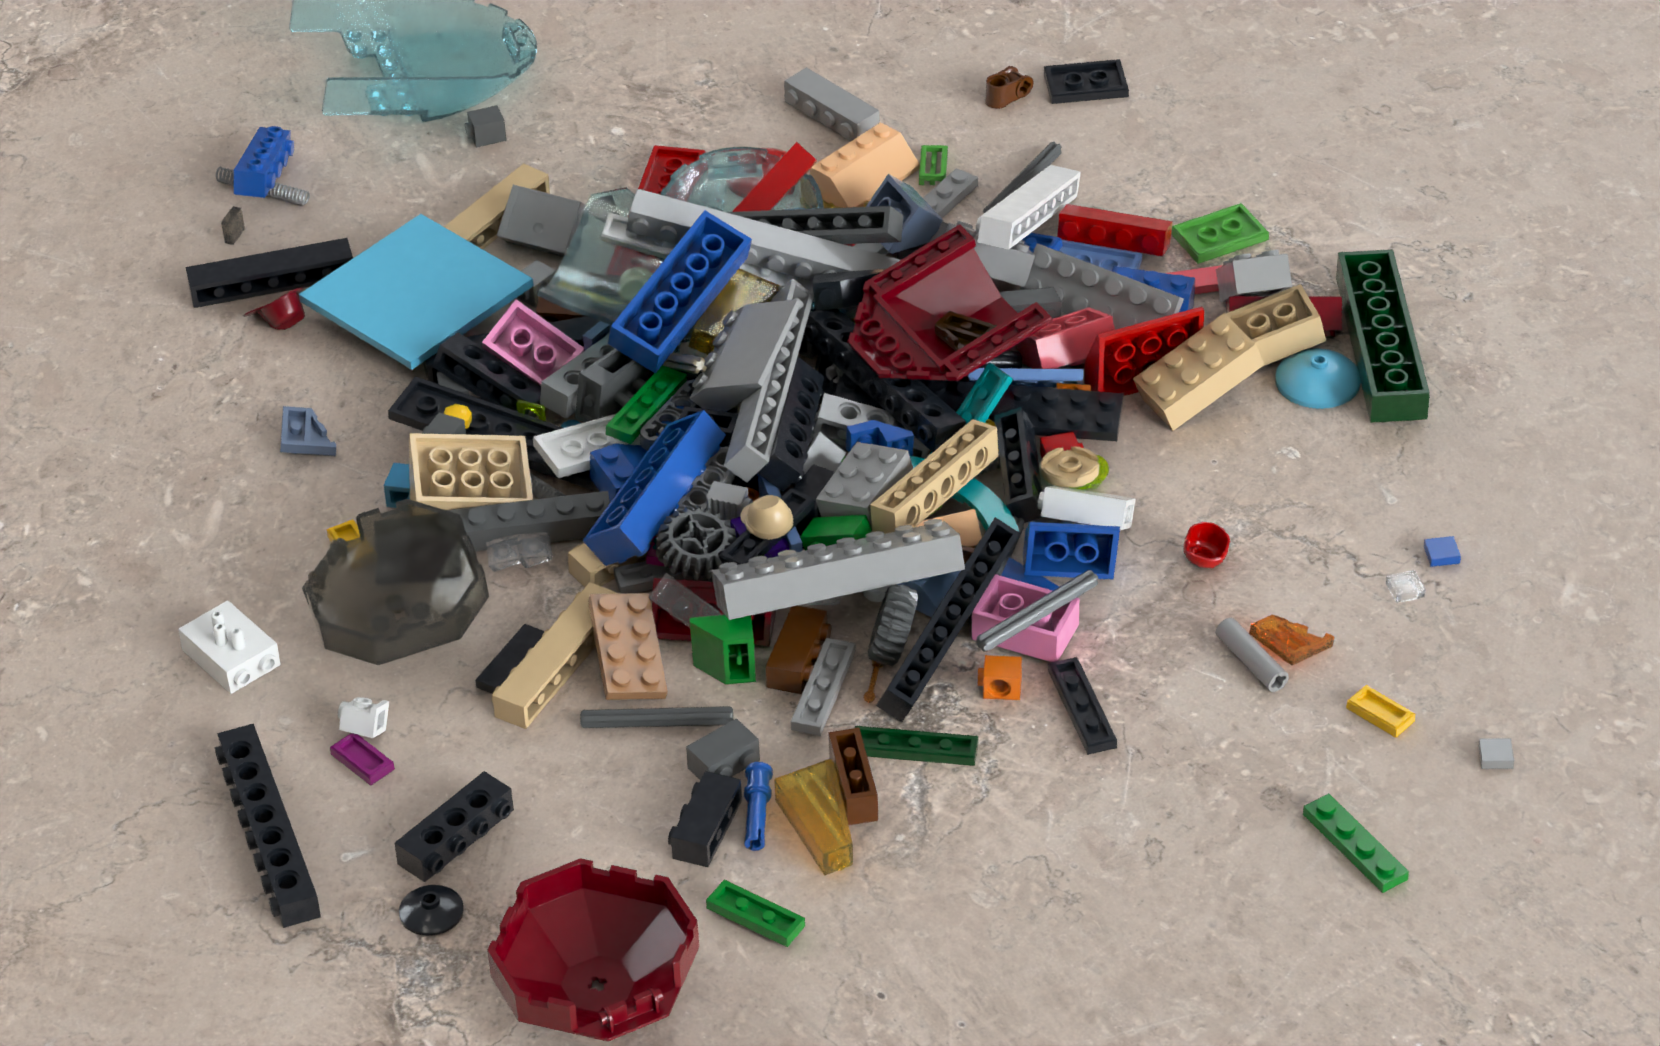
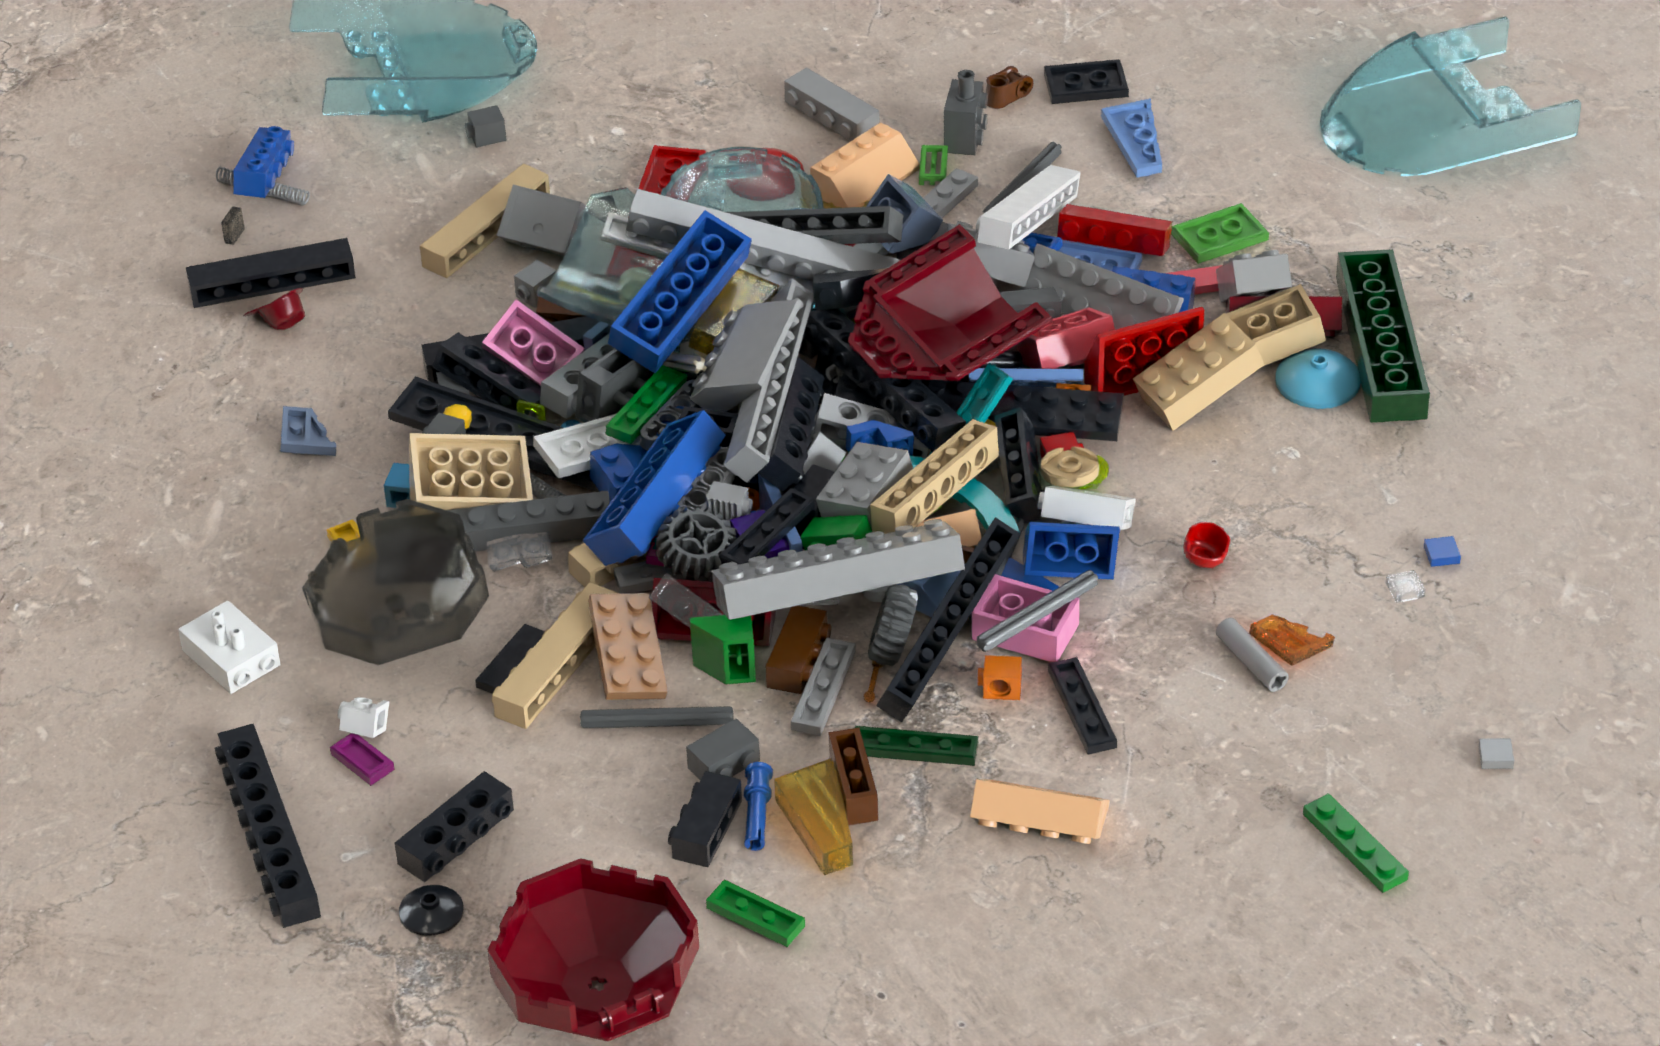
(416, 290): medium azure tile -> none
(767, 517): tan hat -> none
(778, 180): red tile -> none
(960, 330): dark brown wing -> none
(965, 114): none -> dark grey brick
(1039, 809): none -> light nougat slope
(1135, 135): none -> medium blue wing
(1380, 711): yellow tile -> none
(1425, 112): none -> clear light blue windscreen

